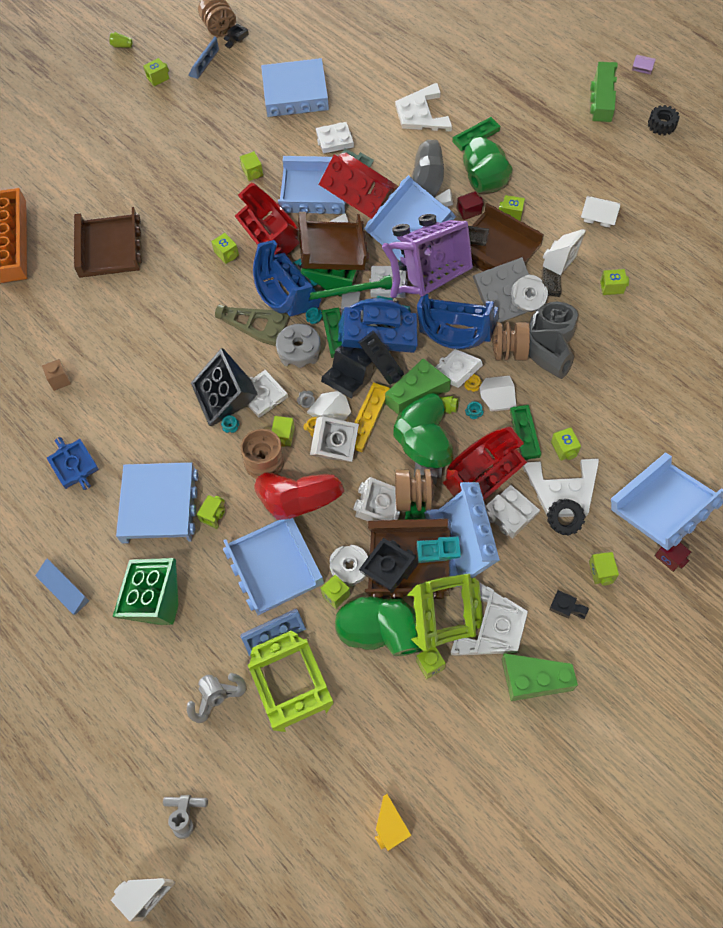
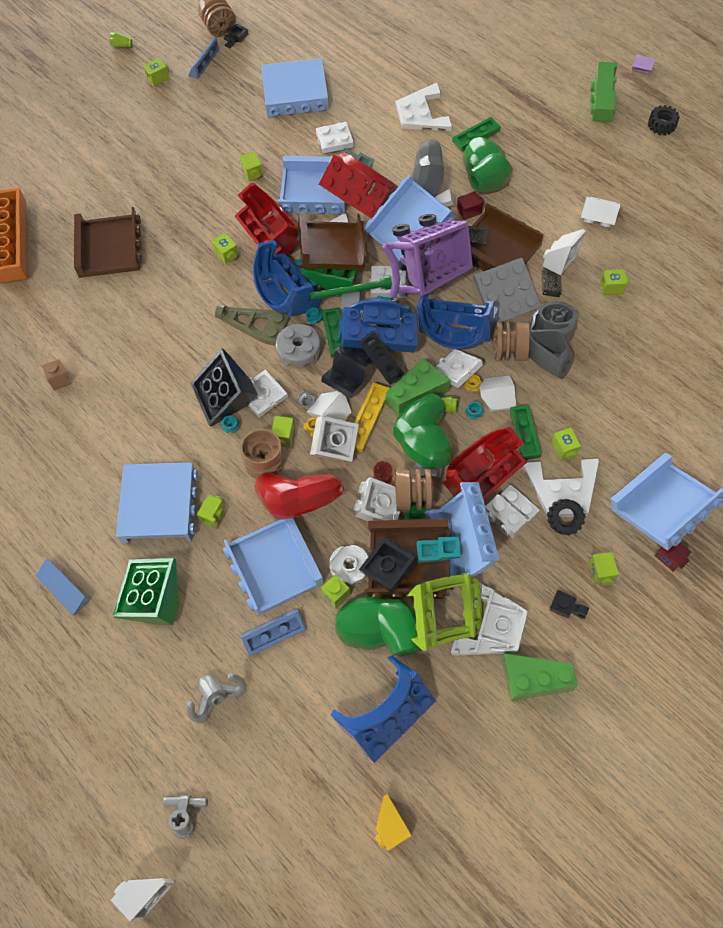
(72, 463): blue plate -> none
(300, 706): lime wedge -> none
(386, 474): none -> clear red wheel
(392, 718): none -> blue piece
(430, 662): lime brick -> none
(512, 206): lime brick -> none
(537, 288): white plate -> none

